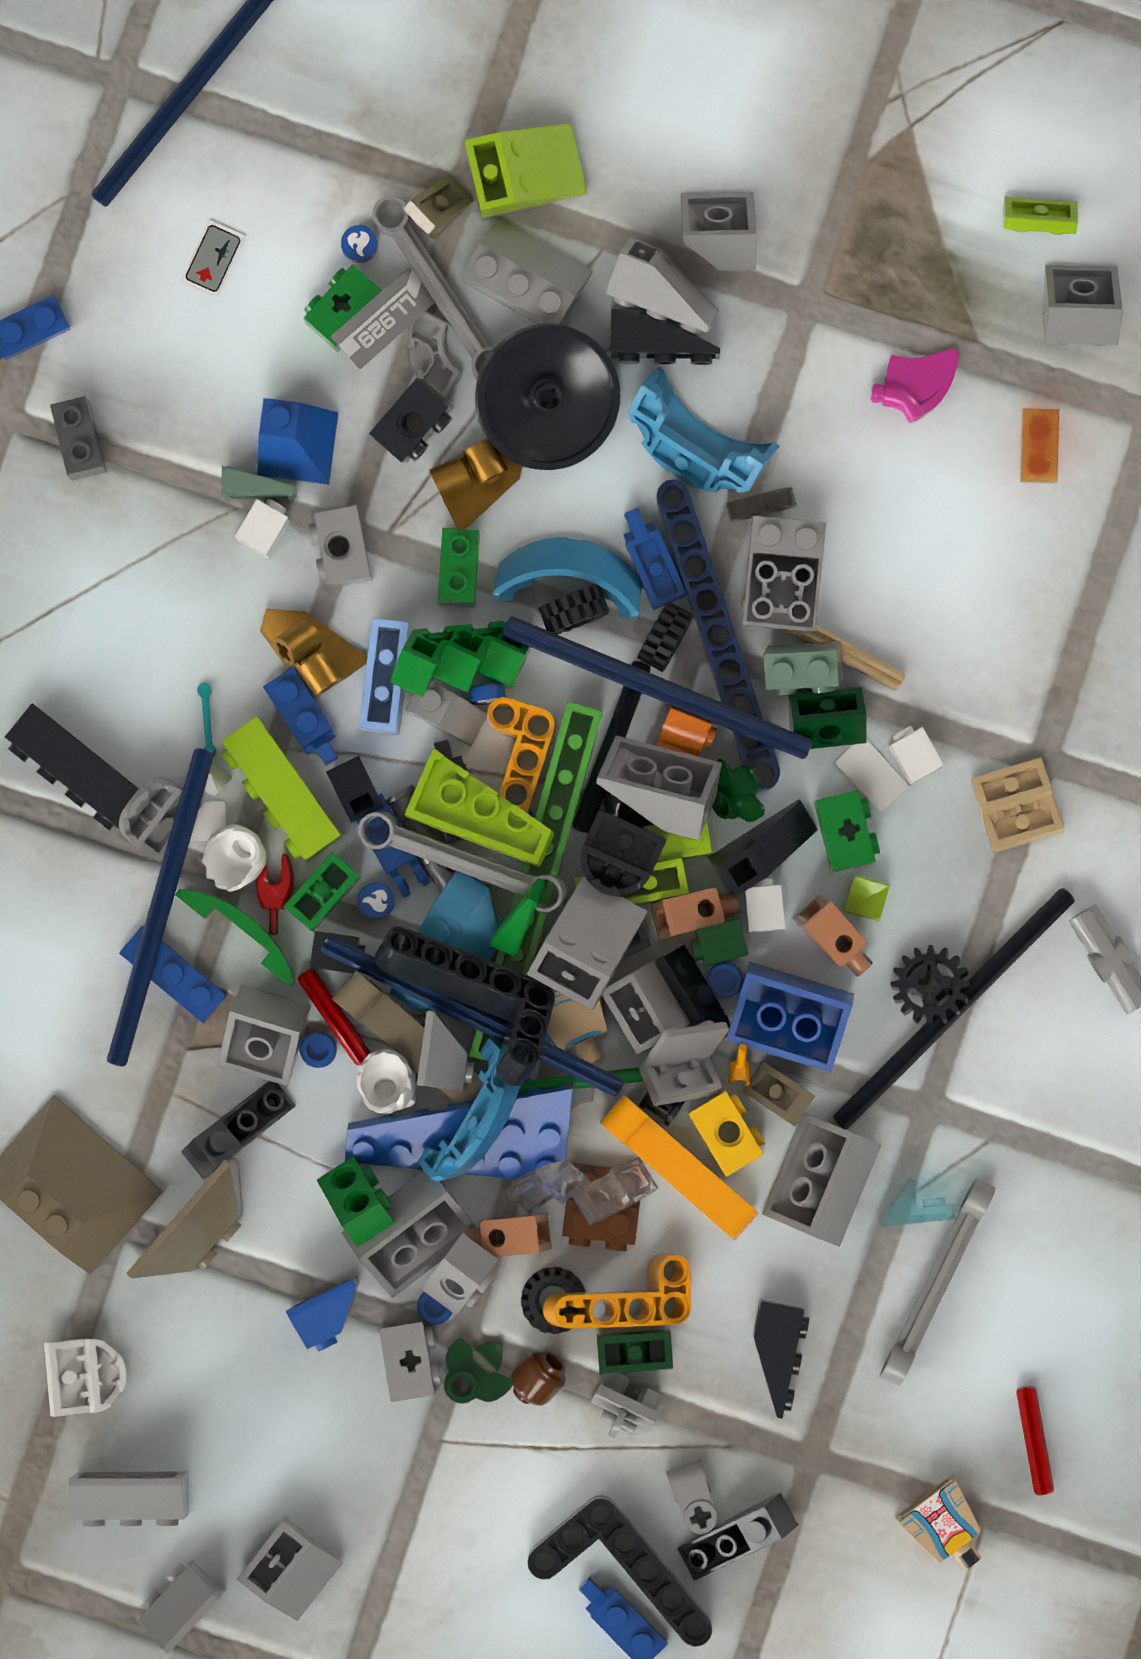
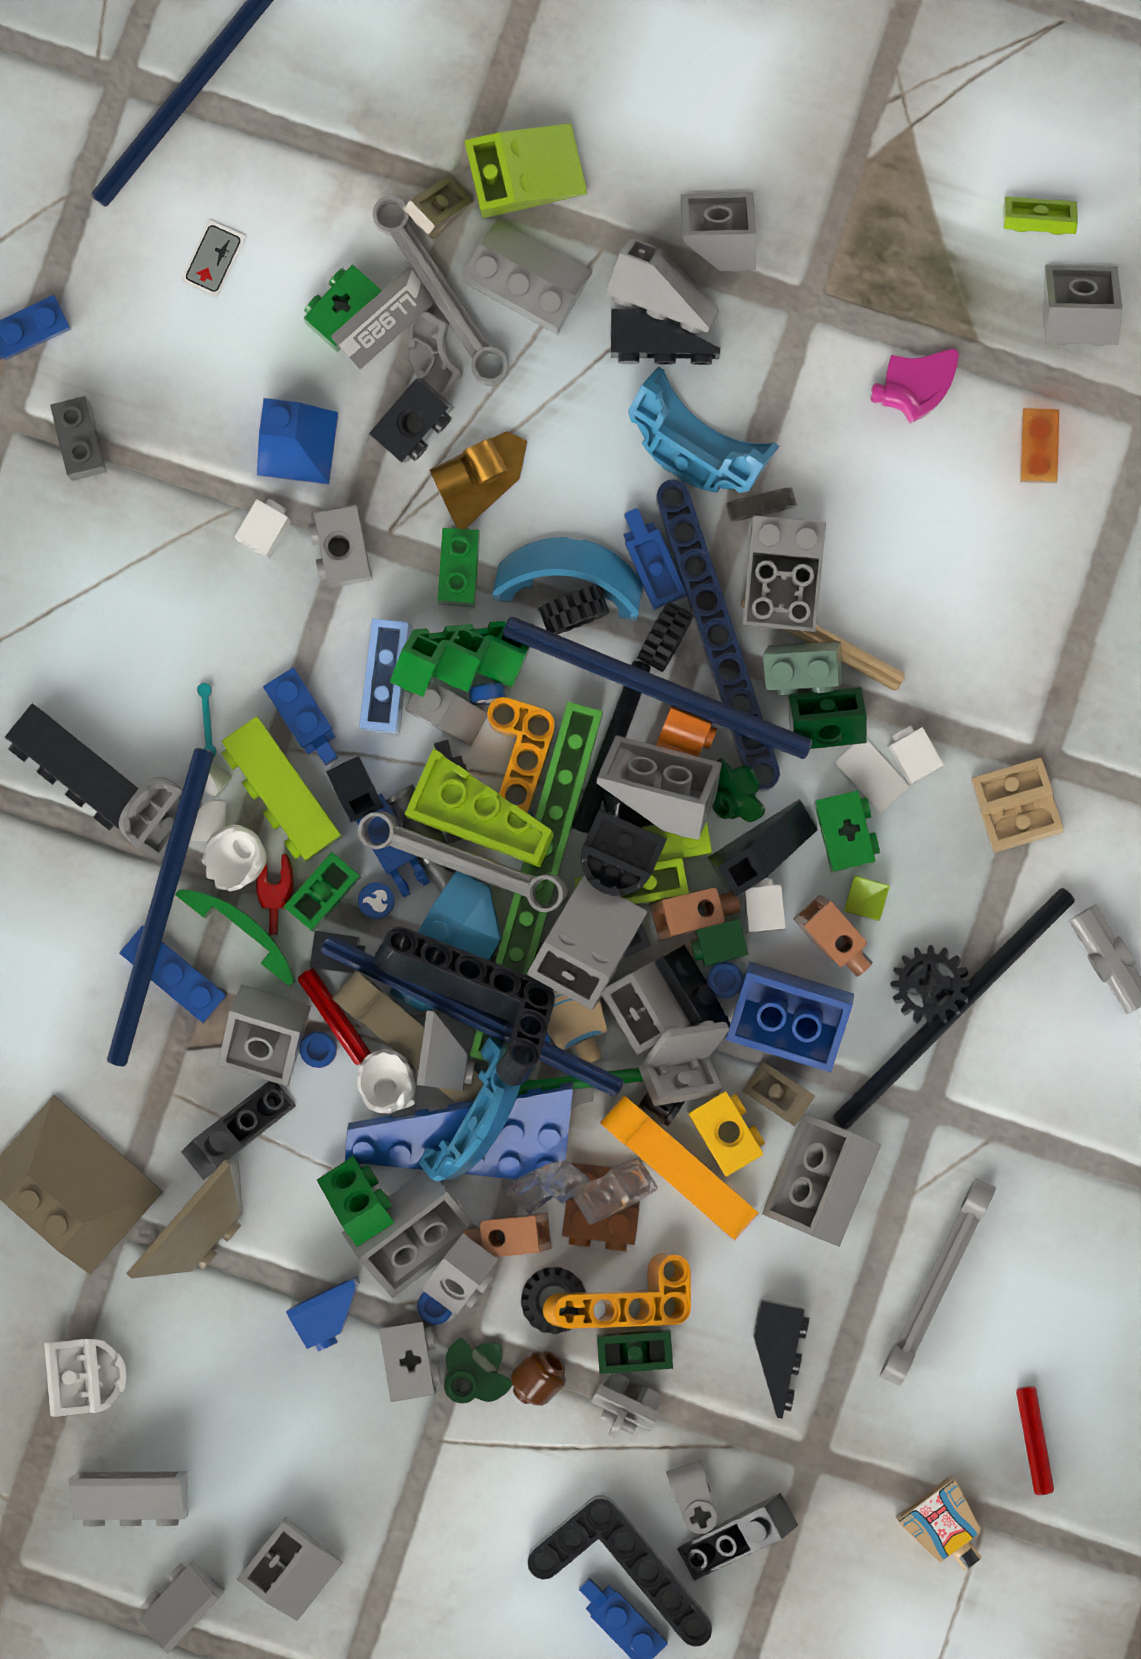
(249, 486): sand green slope -> none
(311, 648): pearl gold panel -> none
(359, 244): blue tile -> none
(515, 924): green slope -> none
(547, 396): black dish -> none
(740, 1068): light orange hand -> none
(905, 1210): clear light blue slope -> none

